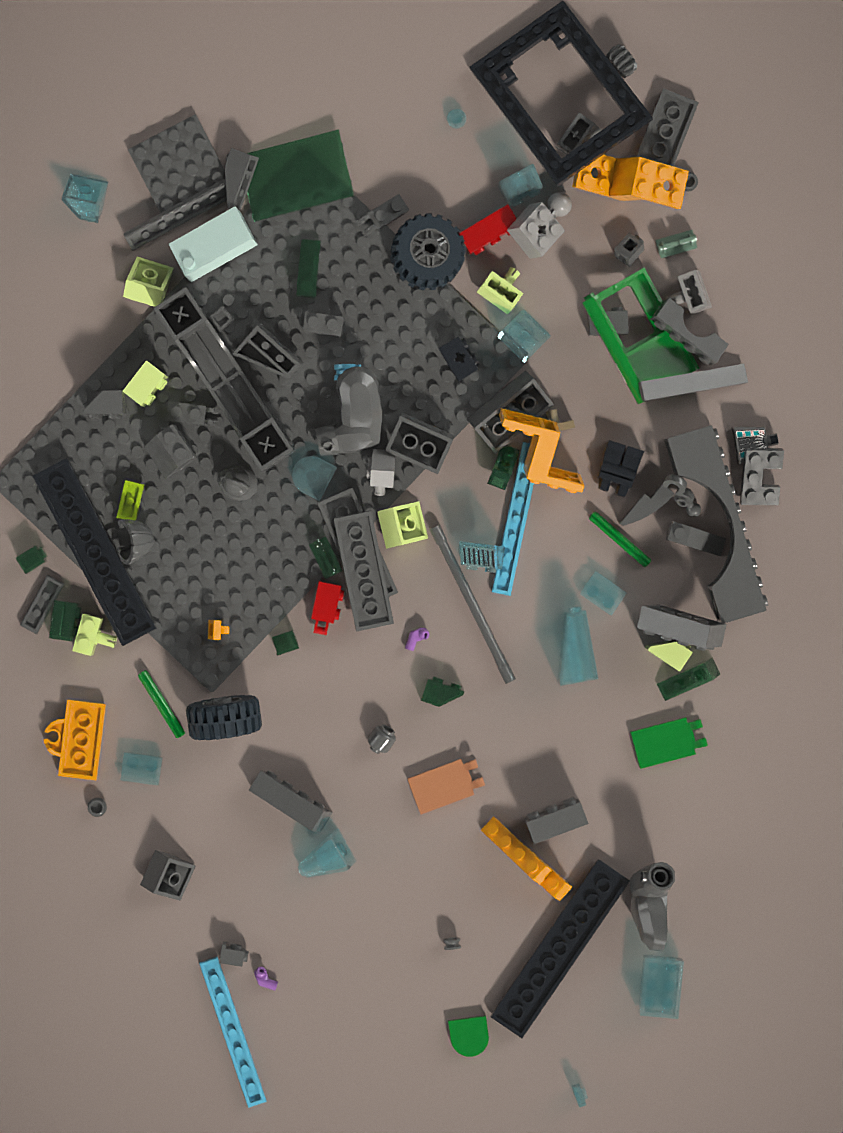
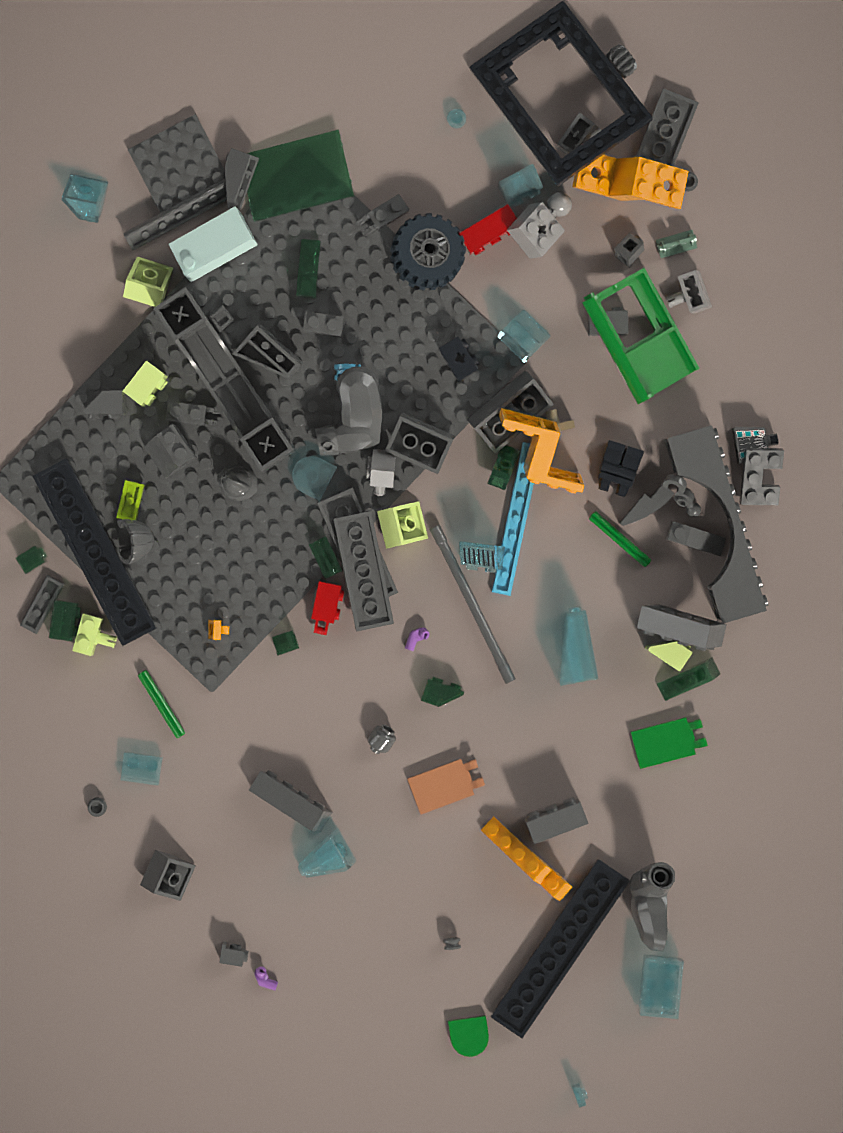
(78, 739): light orange plate -> none
(223, 717): black wheel -> none
(232, 1031): medium azure tile -> none
(501, 290): yellowish green brick -> none
(603, 593): clear light blue plate -> none
(670, 318): dark grey arch -> none
(693, 382): tile -> none

